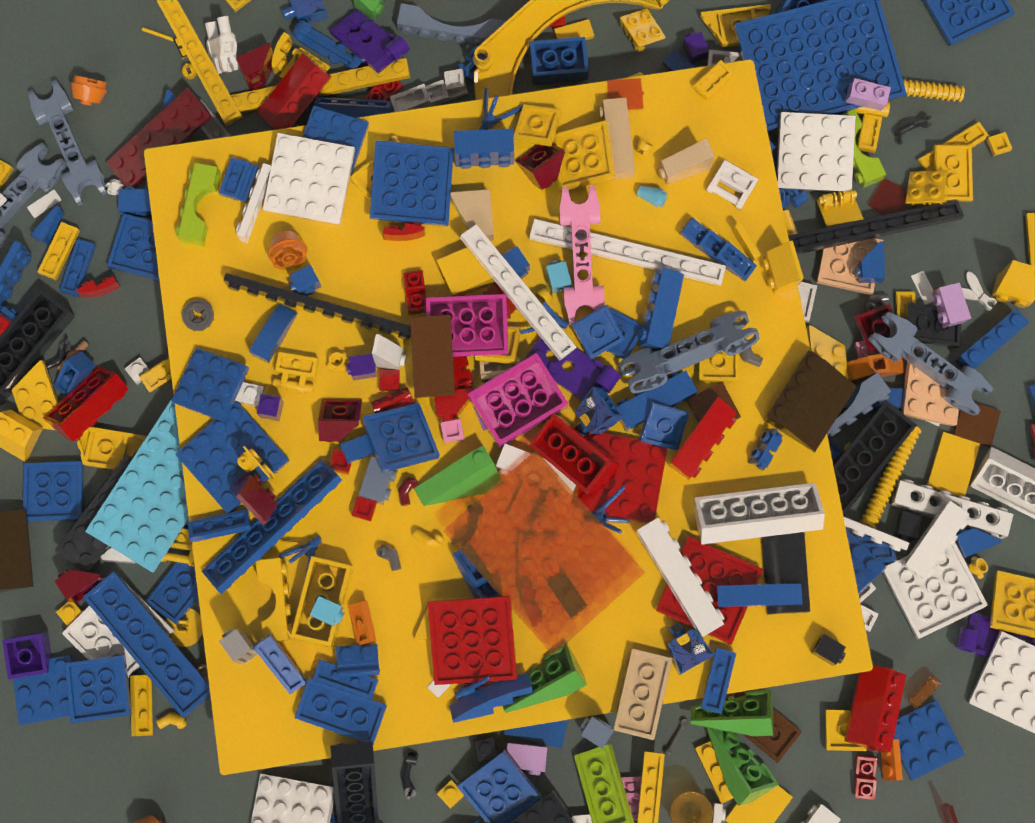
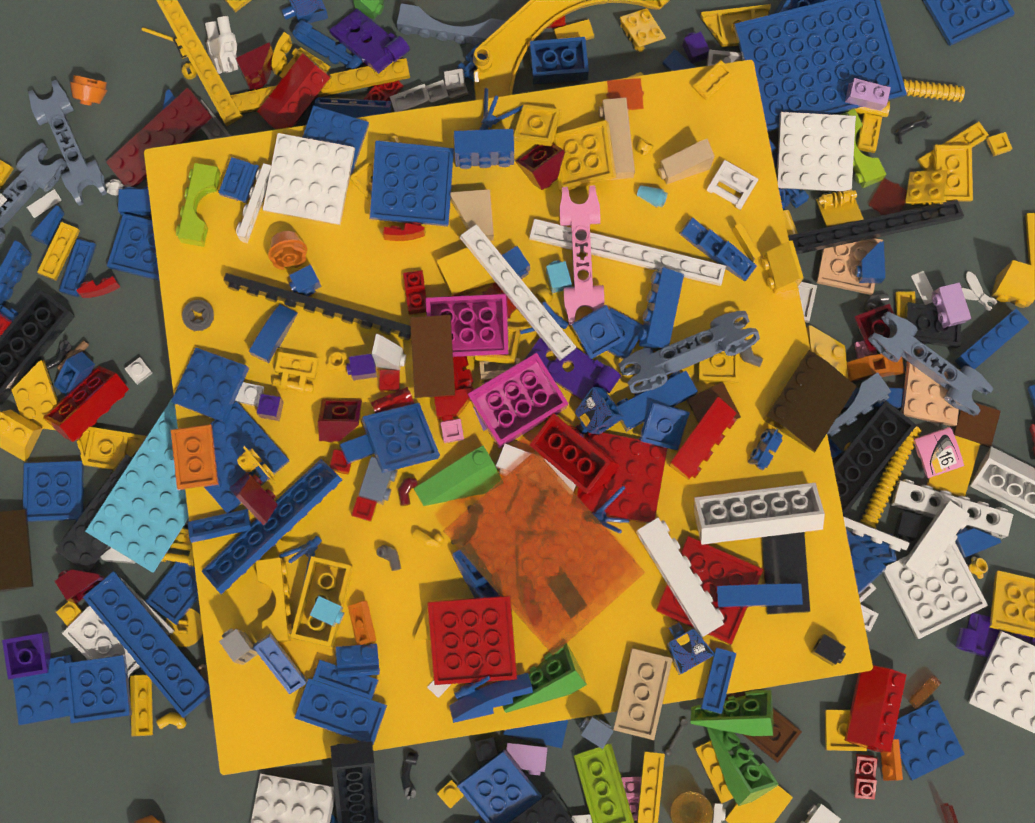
(156, 375): yellow plate -> none
(194, 457): none -> orange tile
(938, 452): none -> bright pink slope

